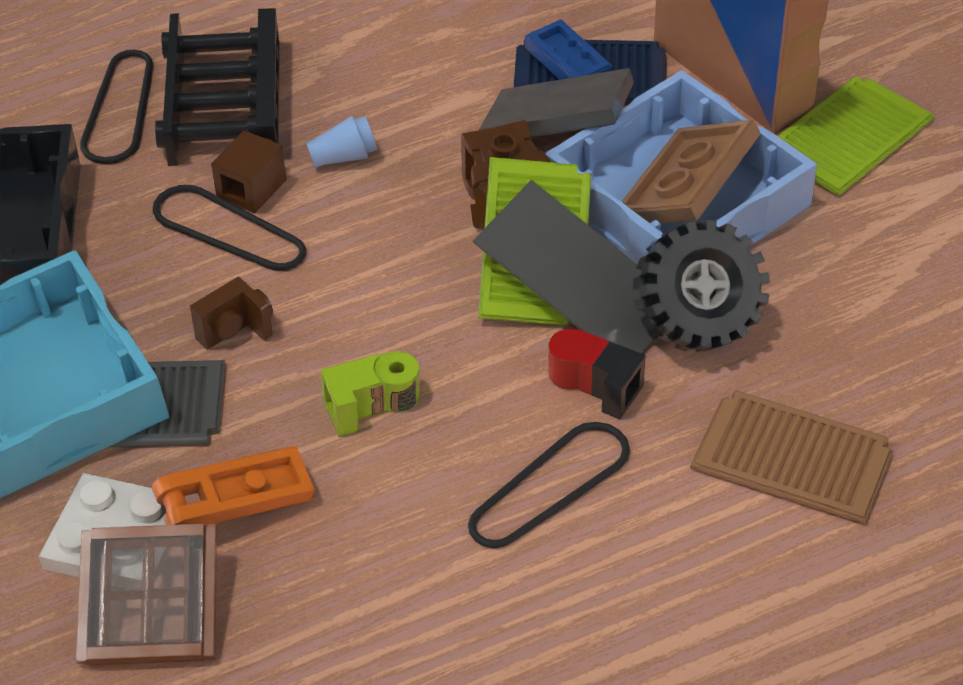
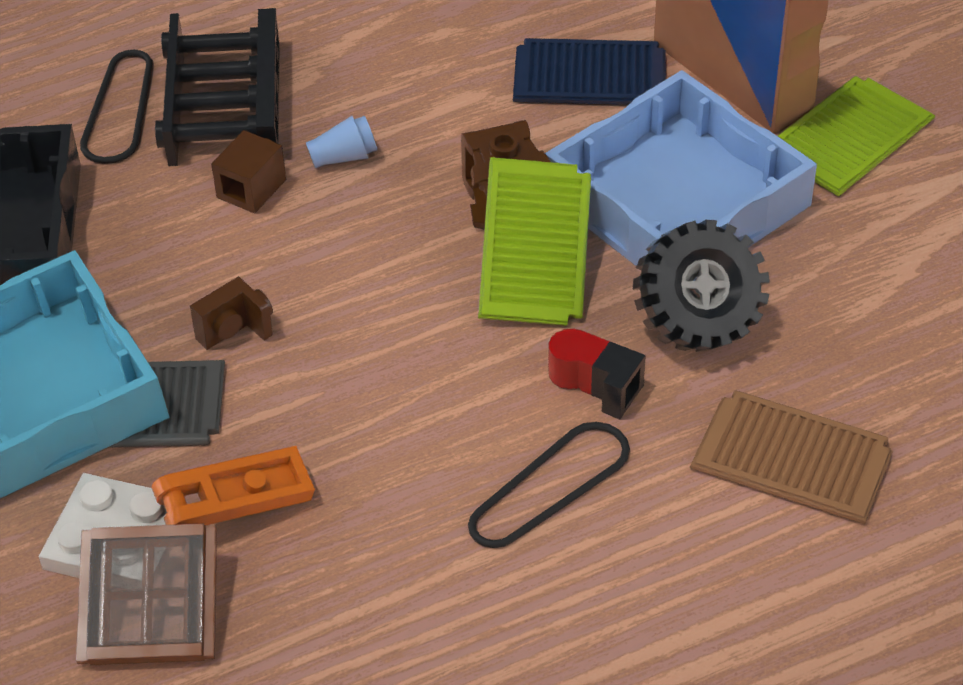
(222, 245): black piece -> none
(369, 388): lime leg -> none
(563, 103): dark grey tile -> none
(565, 51): blue plate -> none
(568, 267): dark grey piece -> none
(690, 171): medium nougat tile -> none

